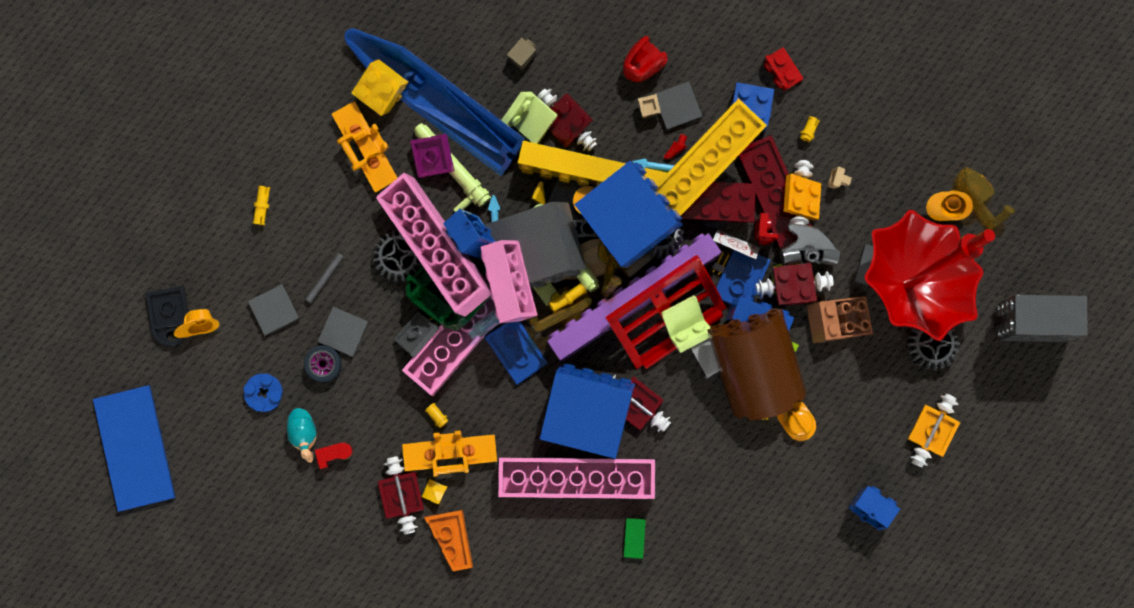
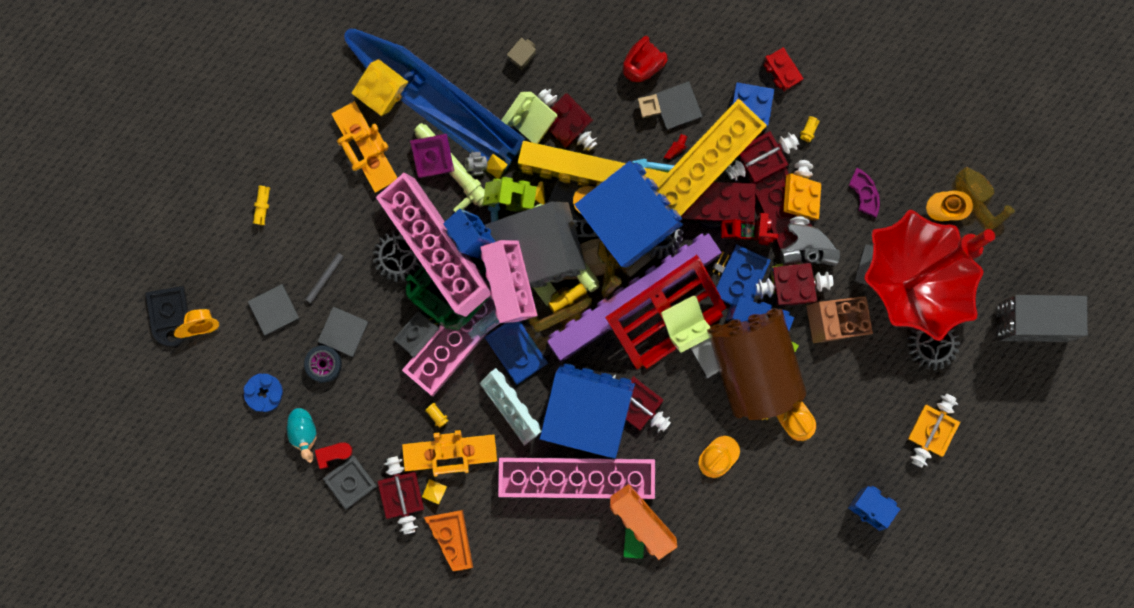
(134, 448): blue tile -> none
(349, 482): none -> dark grey tile
(475, 163): none -> light grey gear
(496, 166): none -> yellow slope
(510, 406): none -> light aqua plate
(515, 195): none -> lime piece
(643, 522): none -> orange brick
(719, 456): none -> light orange piece
(736, 244): white sticker -> none
(741, 230): none -> red leg
(763, 157): none -> dark red plate
(838, 178): tan tile -> none
(866, 191): none -> magenta tile

